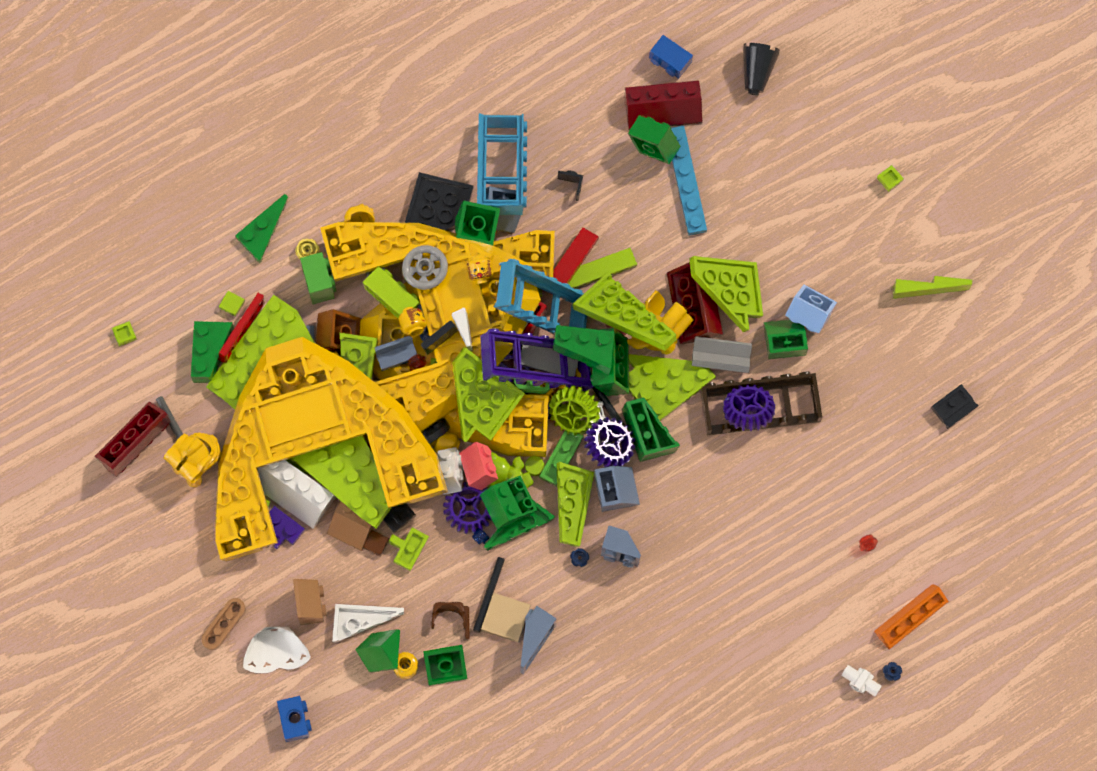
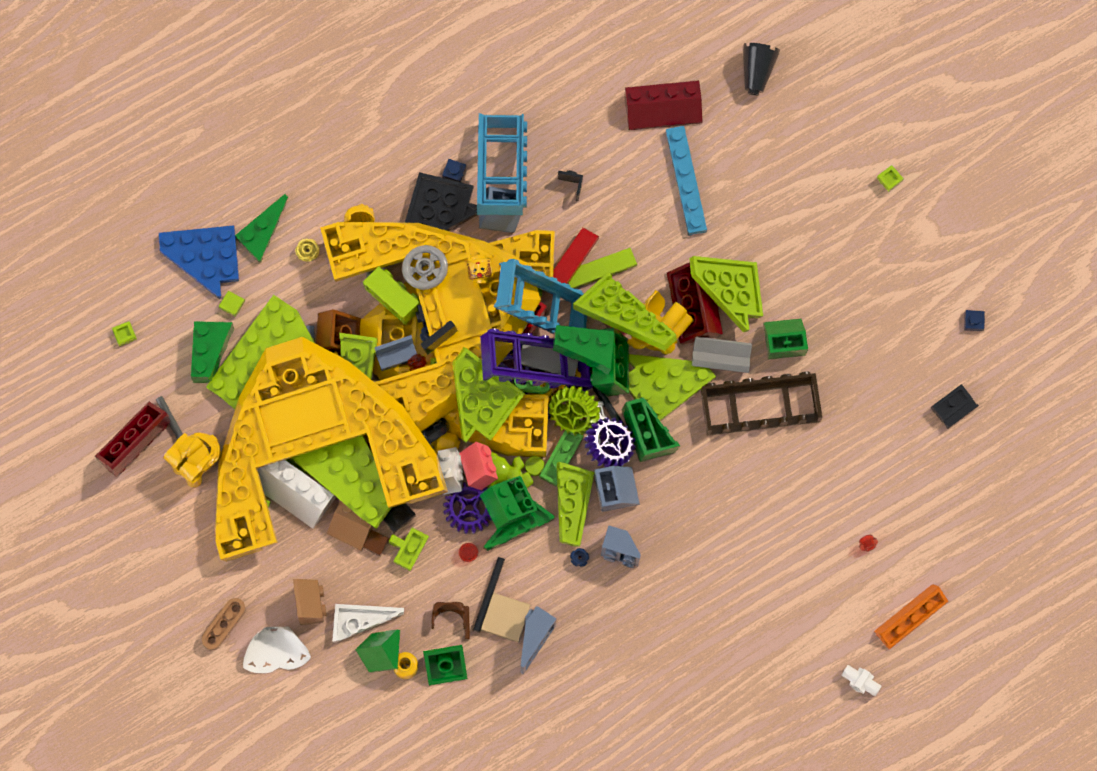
(204, 254): none -> blue wing
(242, 326): red tile -> none
(285, 527): dark purple hinge -> none
(289, 707): blue brick -> none
(318, 277): bright green brick -> none
(412, 321): yellow head -> none
(454, 170): none -> dark blue plate
(461, 320): white slope -> none
(468, 552): none -> clear red plate
(476, 222): green slope -> none
(480, 536): clear blue plate -> none
(654, 139): green brick -> none
(670, 57): blue brick -> none
(749, 411): dark purple gear -> none
(810, 309): light blue brick -> none
(892, 676): dark blue plate -> none
(939, 285): lime slope -> none
(974, 320): none -> dark blue plate

